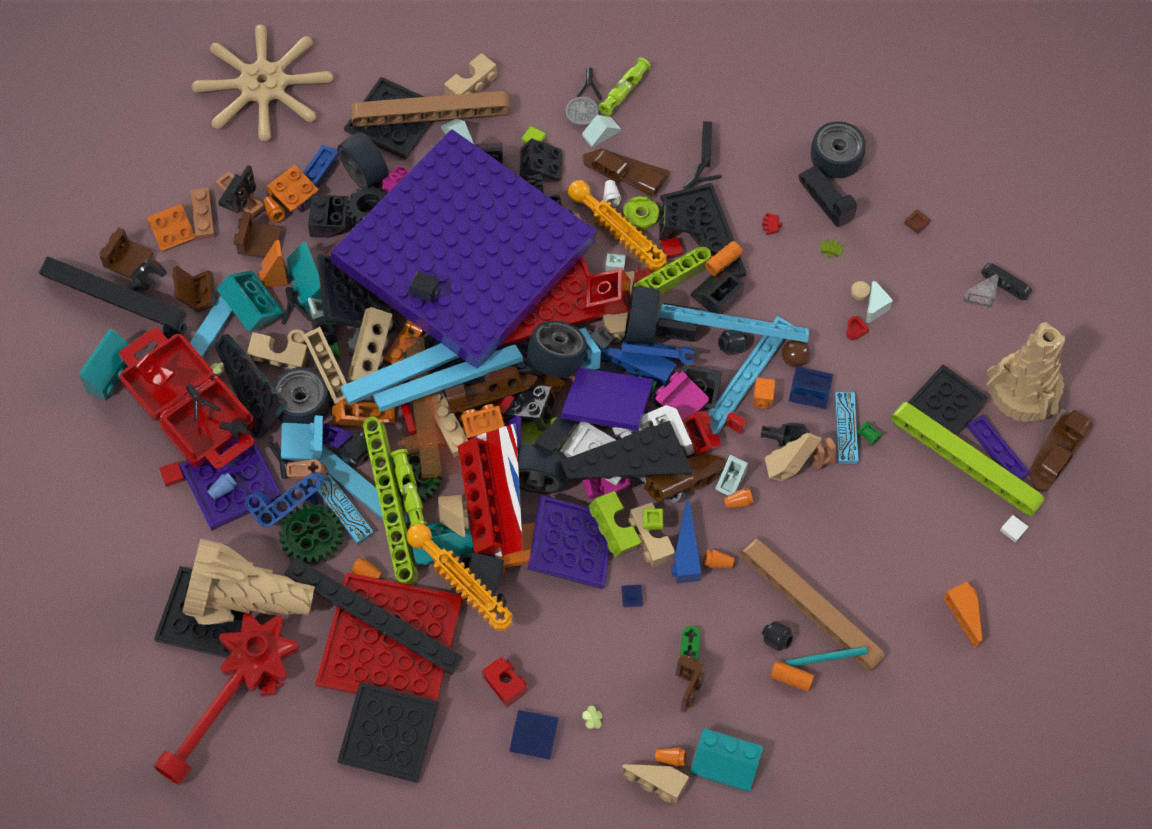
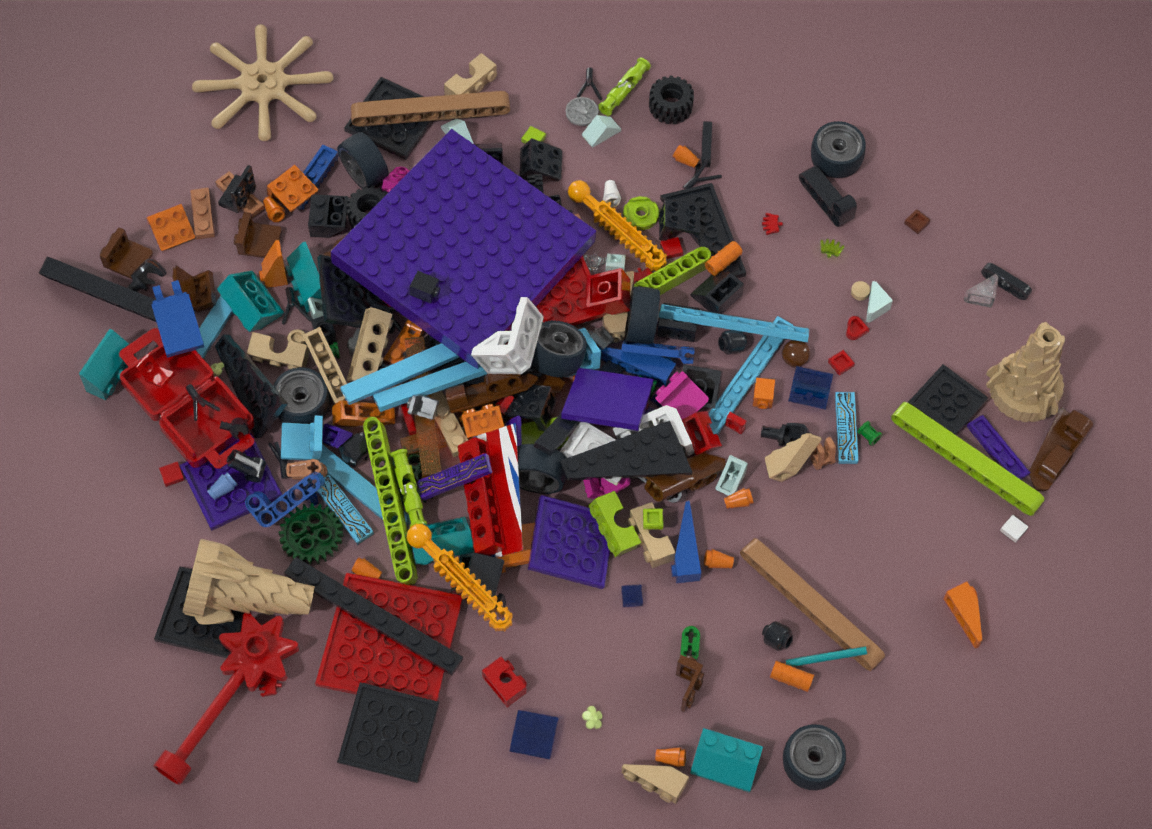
(176, 321): none -> blue tile
(250, 466): none -> black piece
(422, 406): none -> bracket
(453, 513): tan slope -> none
(454, 476): none -> dark purple tile
(518, 354): none -> white bracket
(594, 261): none -> clear piece
(633, 172): reddish brown panel -> none
(671, 88): none -> black tyre
(685, 156): none -> orange cone
(817, 742): none -> flat silver wheel
(841, 362): none -> red tile

